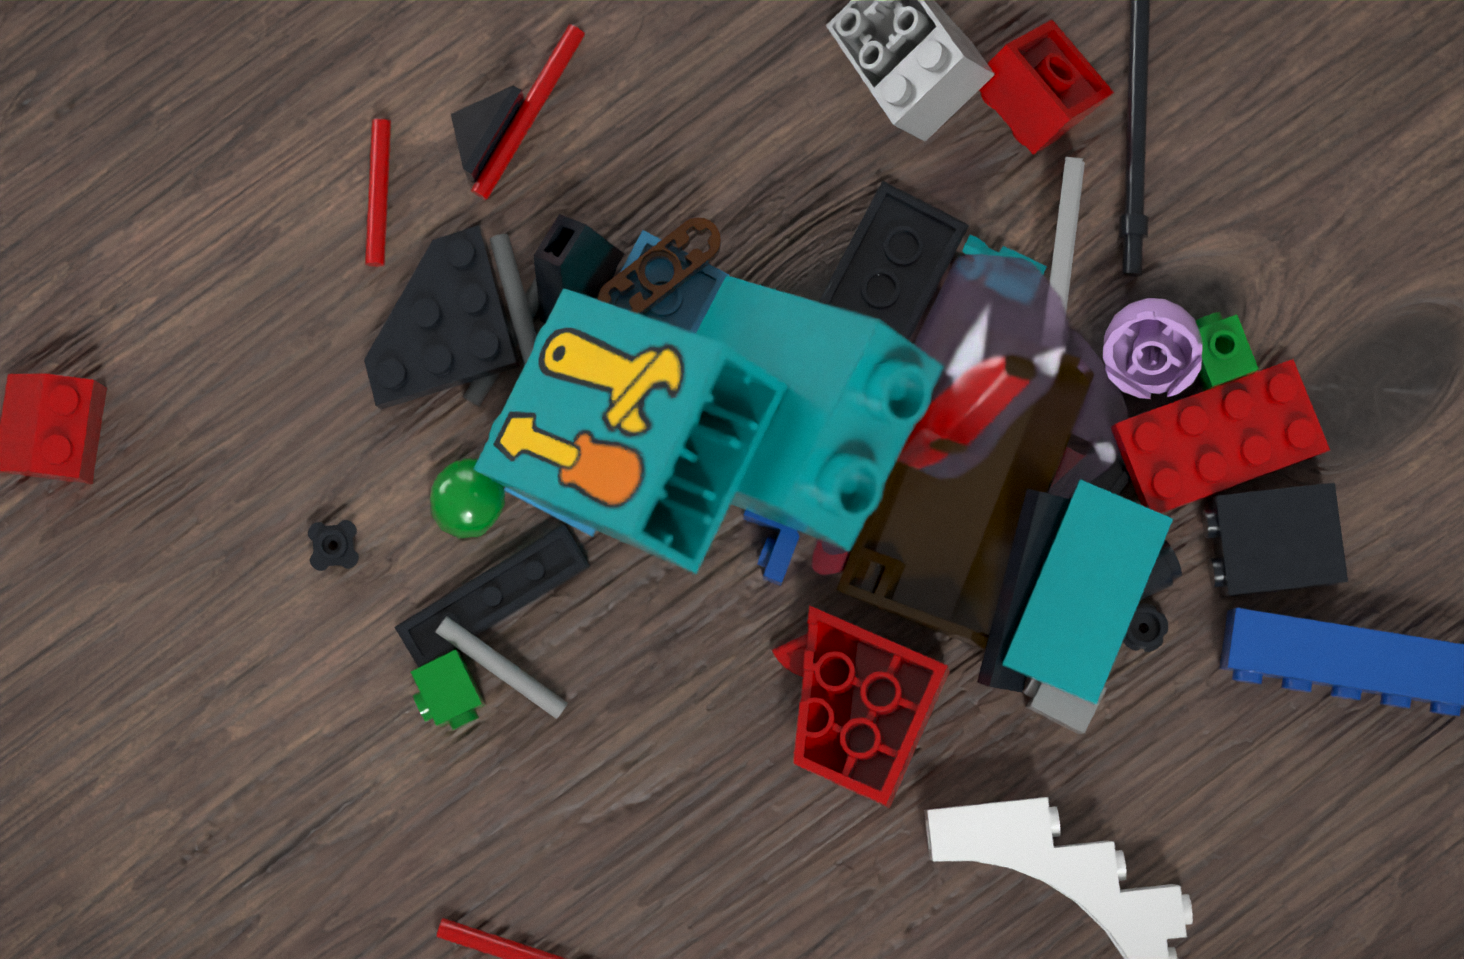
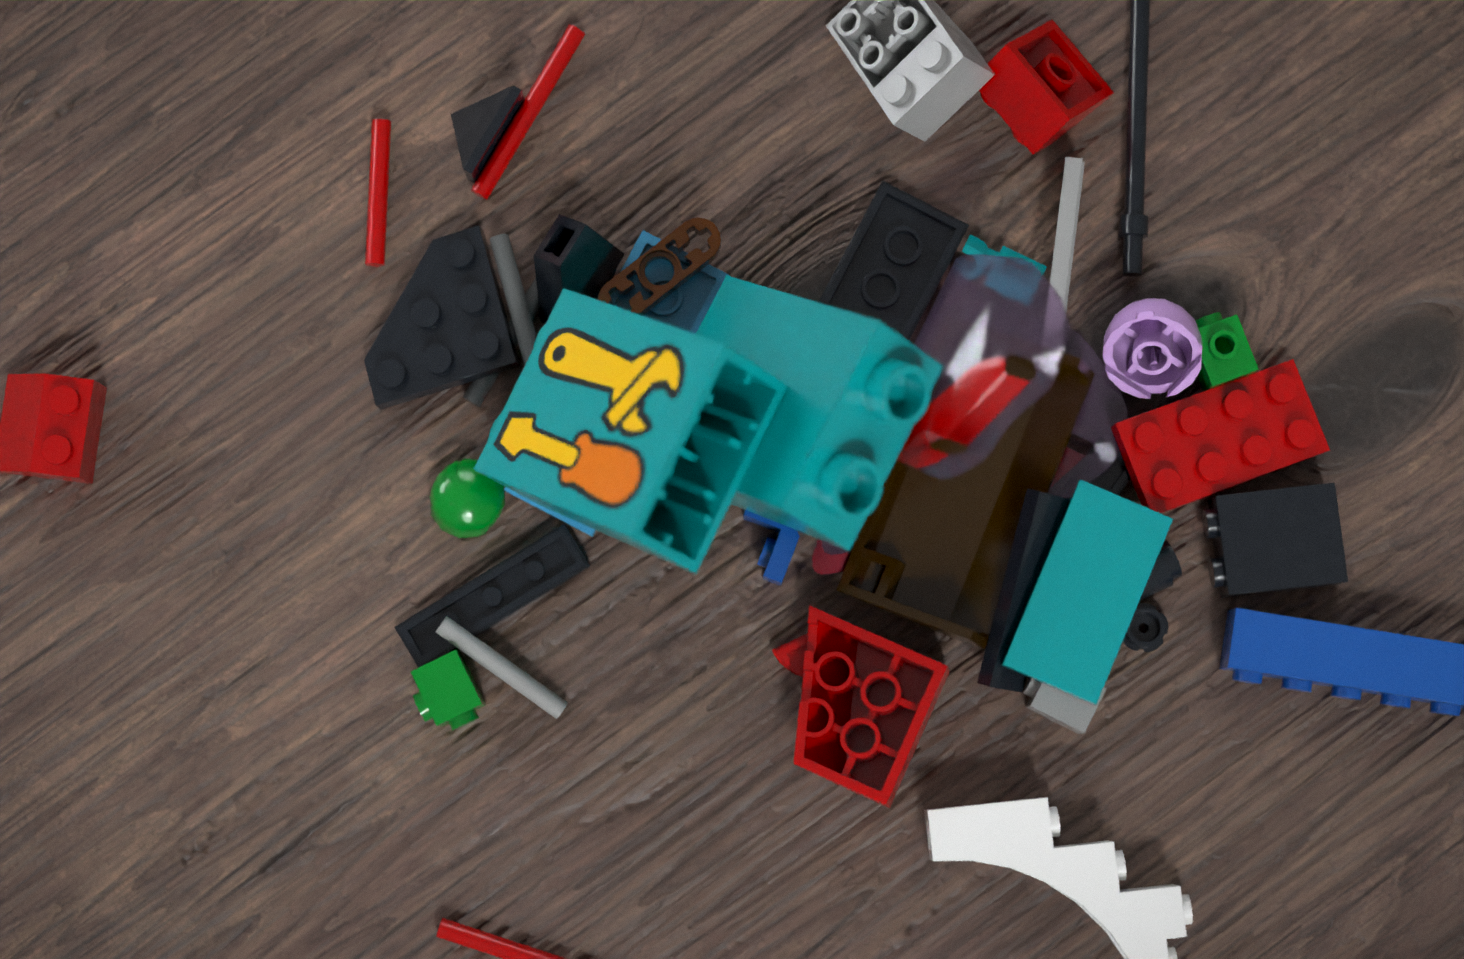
(344, 554): black plate -> none

